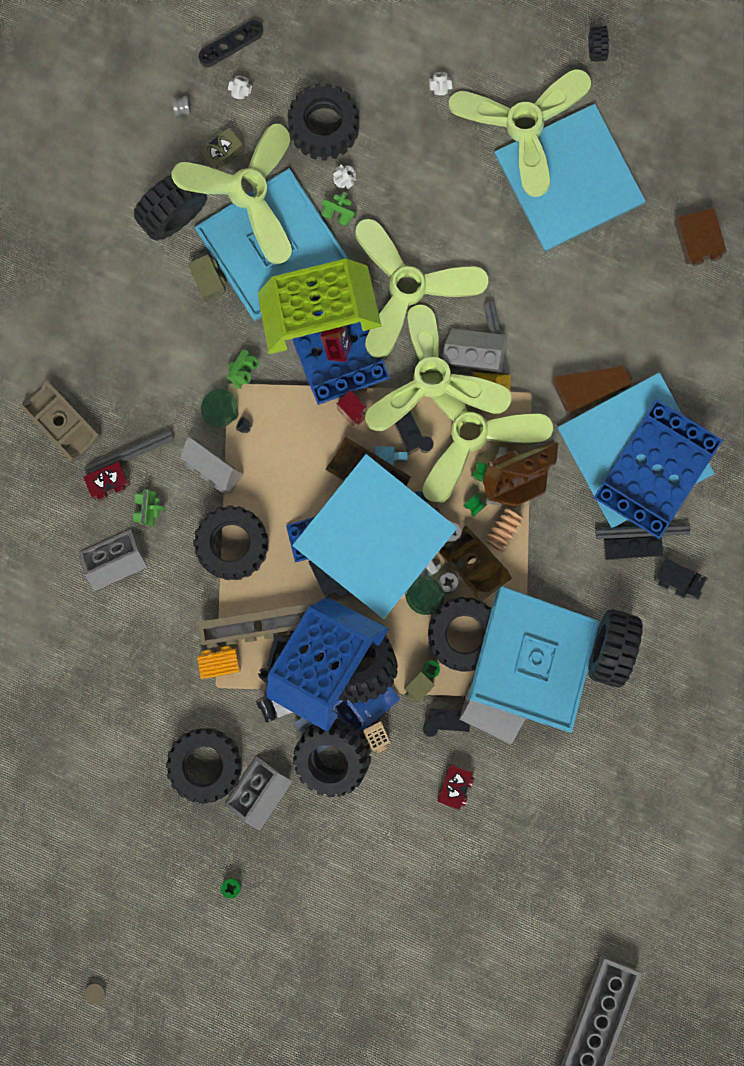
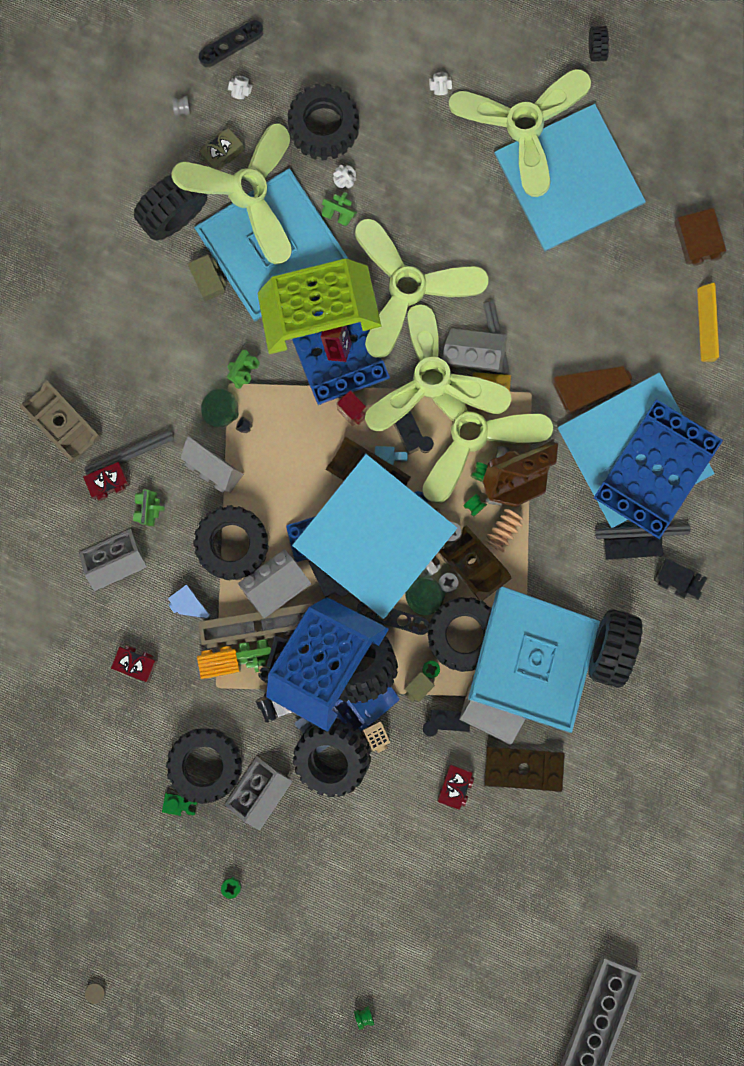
(134, 664): none -> dark red brick
(175, 804): none -> green plate
(187, 604): none -> light blue slope
(255, 657): none -> bright green hips
(274, 583): none -> light grey slope
(364, 1018): none -> green wheel
(392, 621): none -> black beam
(544, 772): none -> dark brown piece
(708, 323): none -> yellow slope

